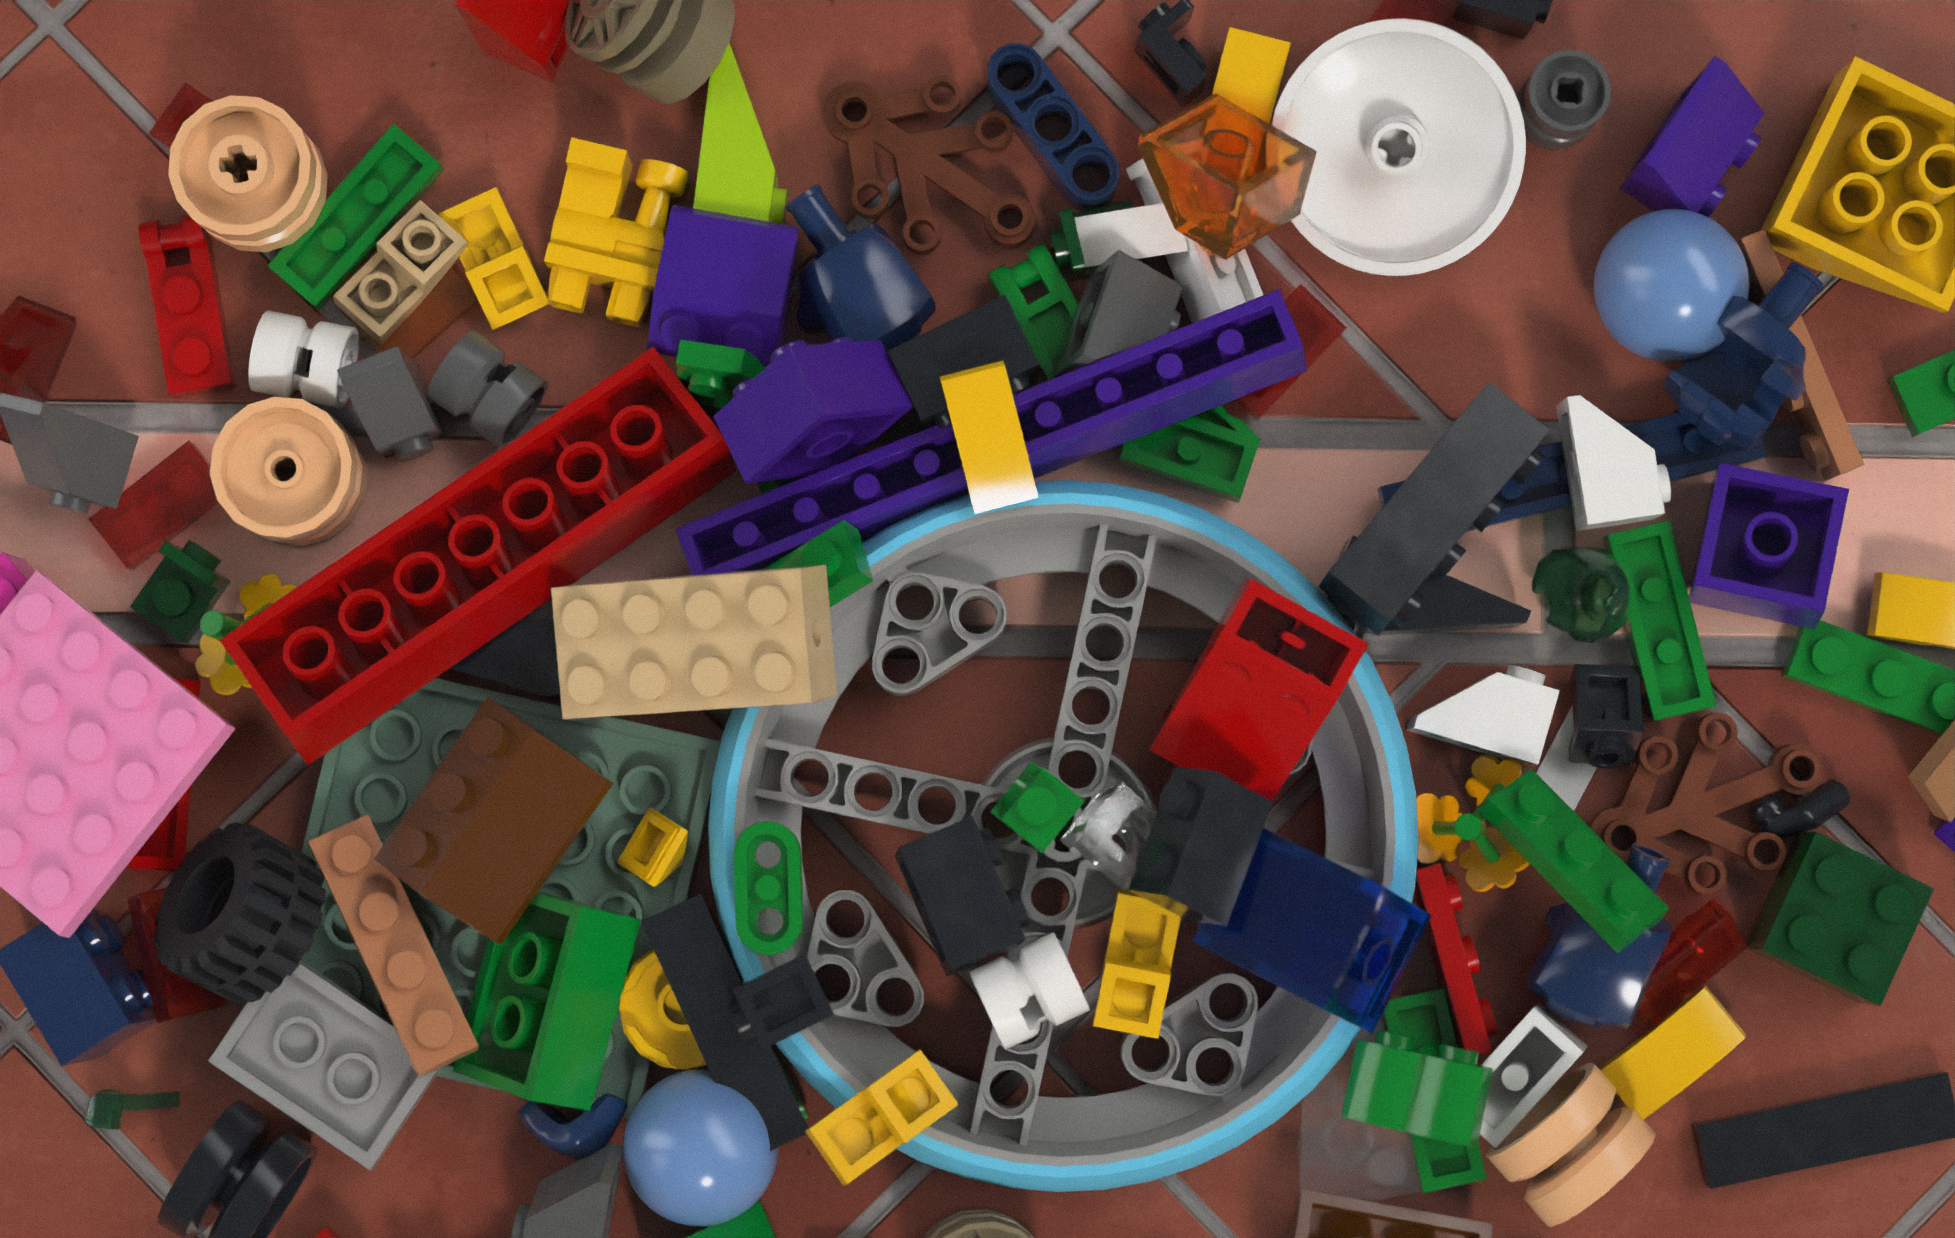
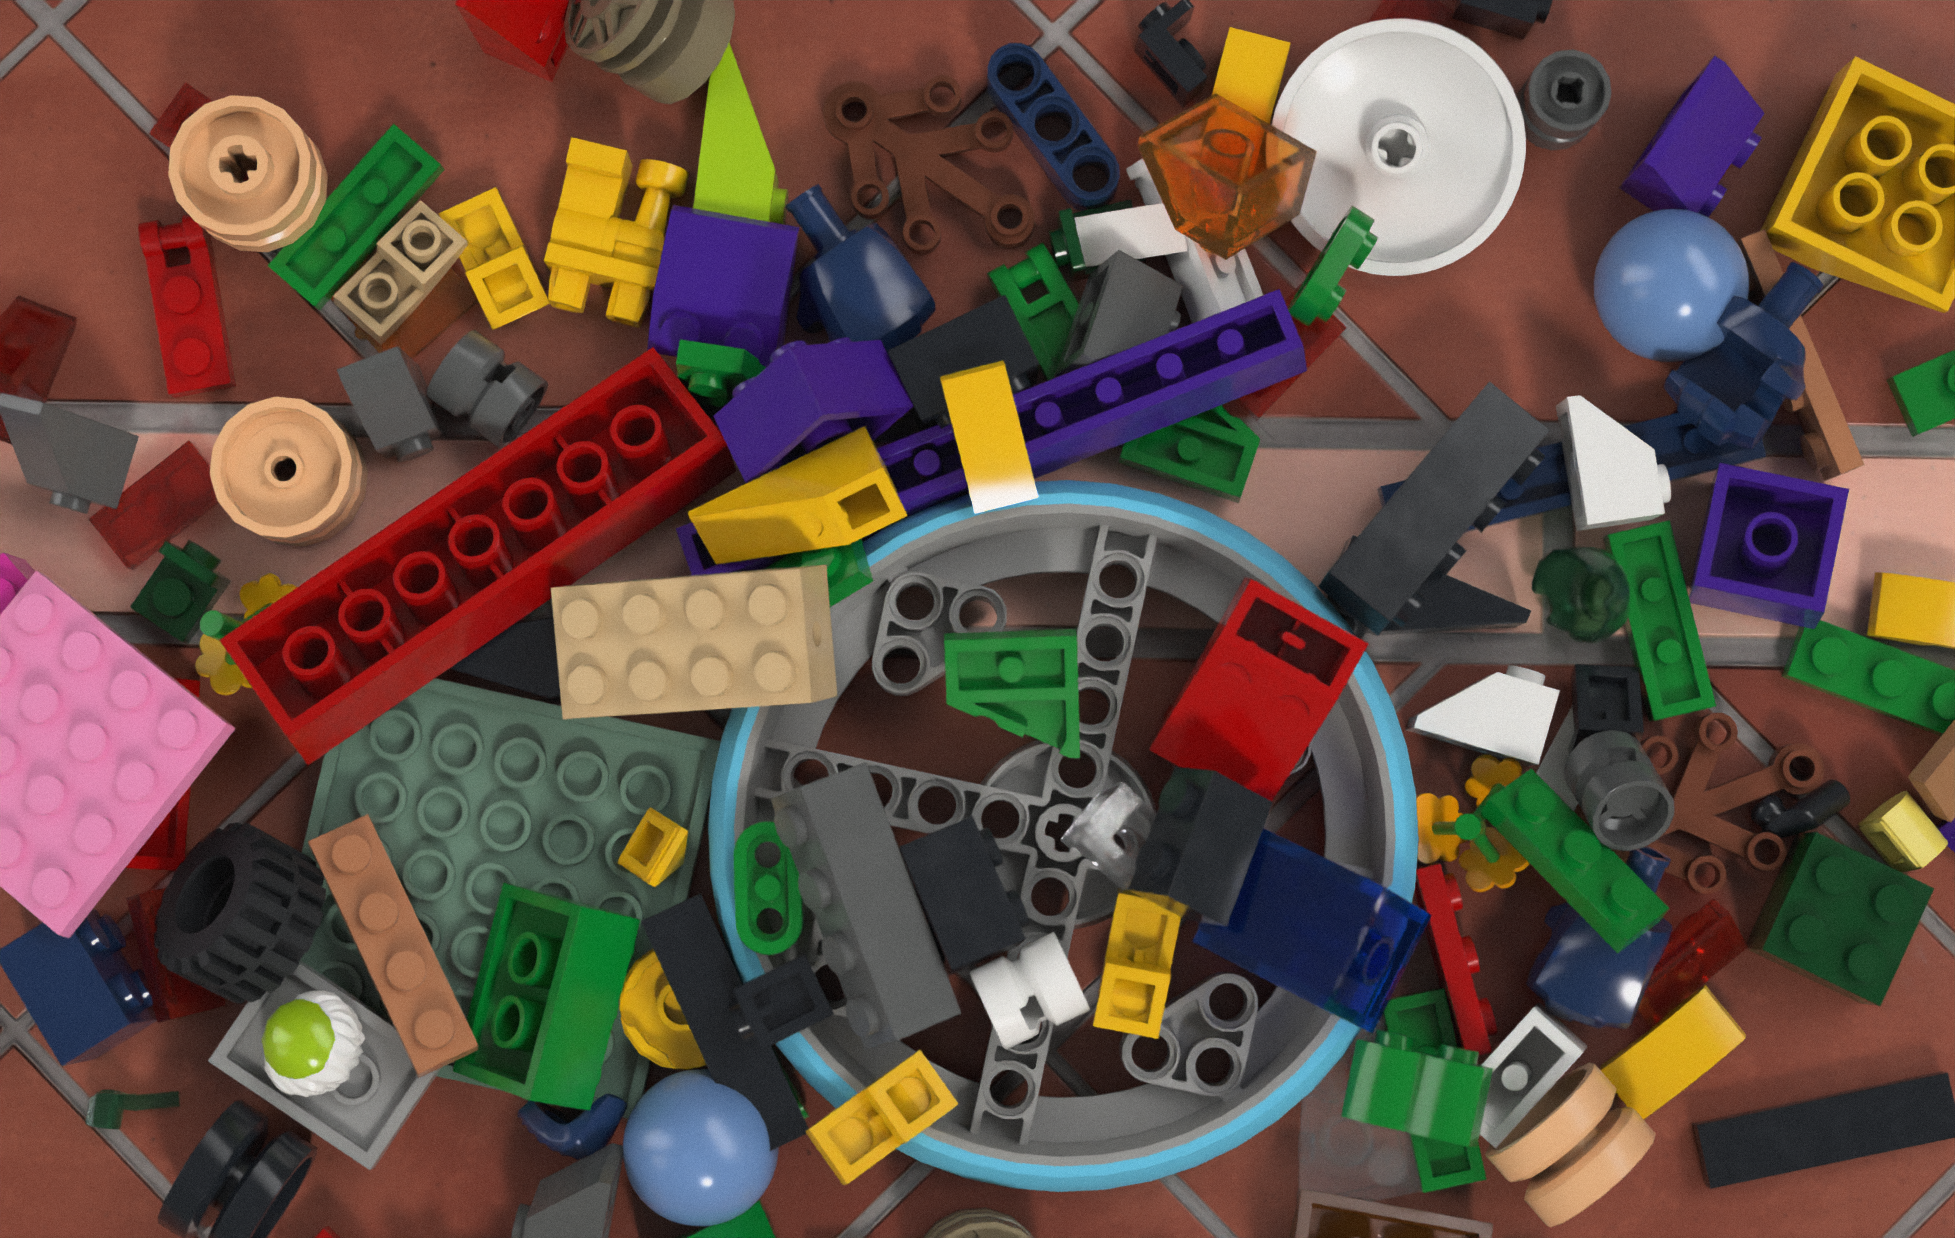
(282, 354): white wheel -> none
(312, 1044): none -> hair
(493, 821): reddish brown slope -> none
(803, 505): none -> yellow slope
(865, 906): none -> dark grey brick
(1019, 682): none -> green wing
(1037, 806): green brick -> none
(1347, 246): none -> green plate
(1619, 790): none -> dark grey wheel
(1903, 833): none -> light yellow brick

